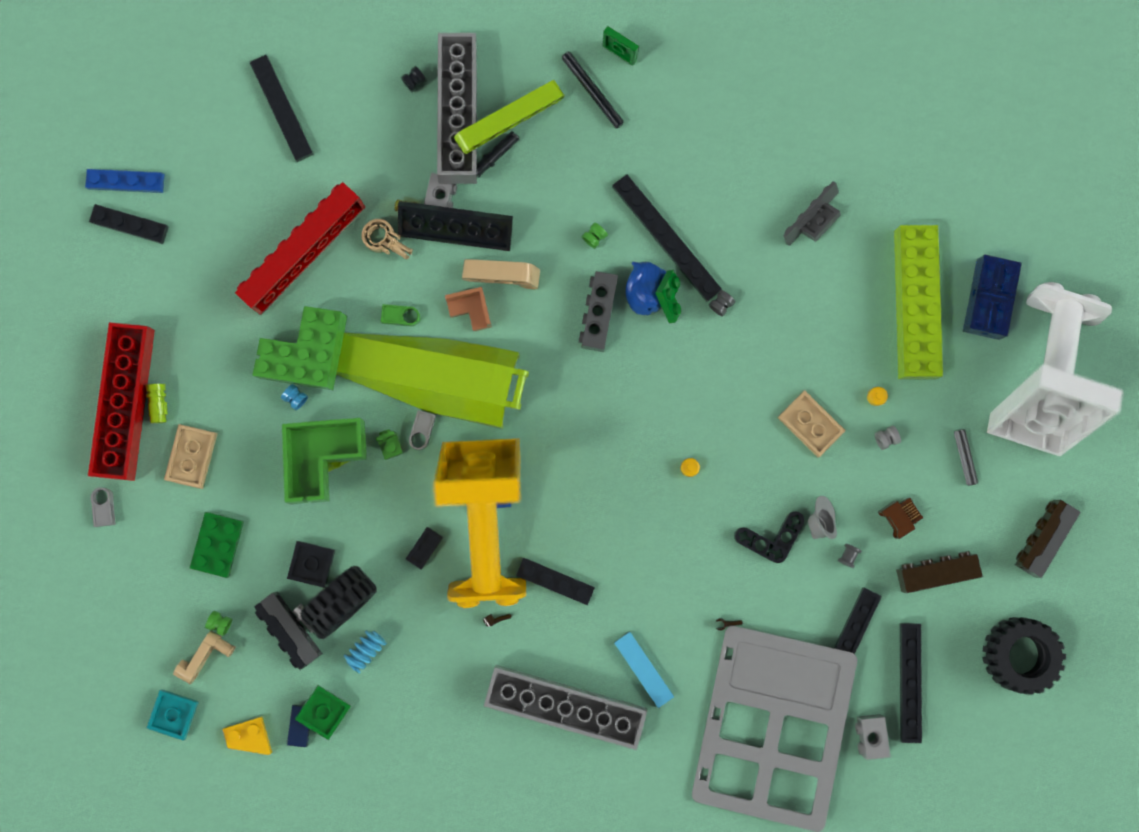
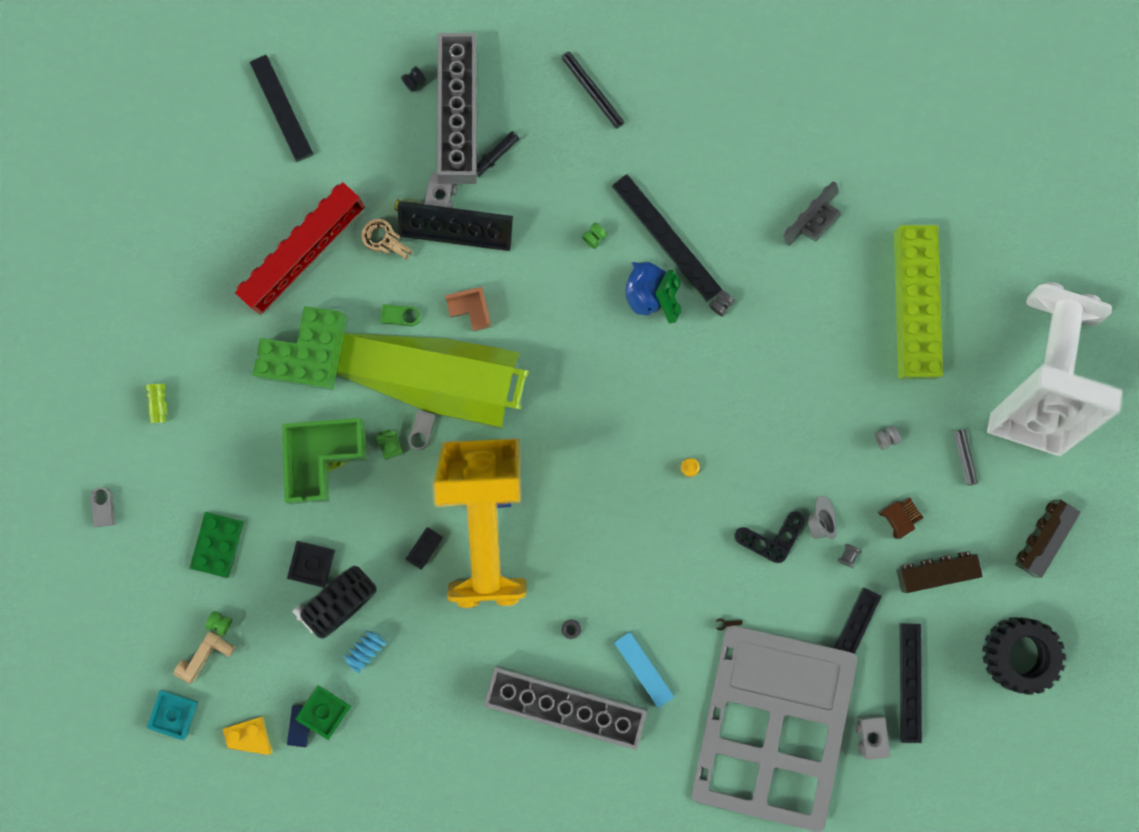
(121, 401): red brick -> none
(124, 181): blue plate -> none
(128, 224): black plate -> none
(190, 456): tan tile -> none
(287, 630): dark grey piece -> none
(294, 397): dark azure wheel -> none
(490, 621): dark brown hand -> none
(501, 272): tan beam -> none
(509, 117): lime beam -> none
(555, 581): black plate -> none
(566, 633): none -> dark grey plate
(608, 283): dark grey brick -> none
(620, 45): green plate -> none
(811, 424): tan tile -> none
(877, 396): yellow piece -> none
(992, 297): clear blue brick -> none

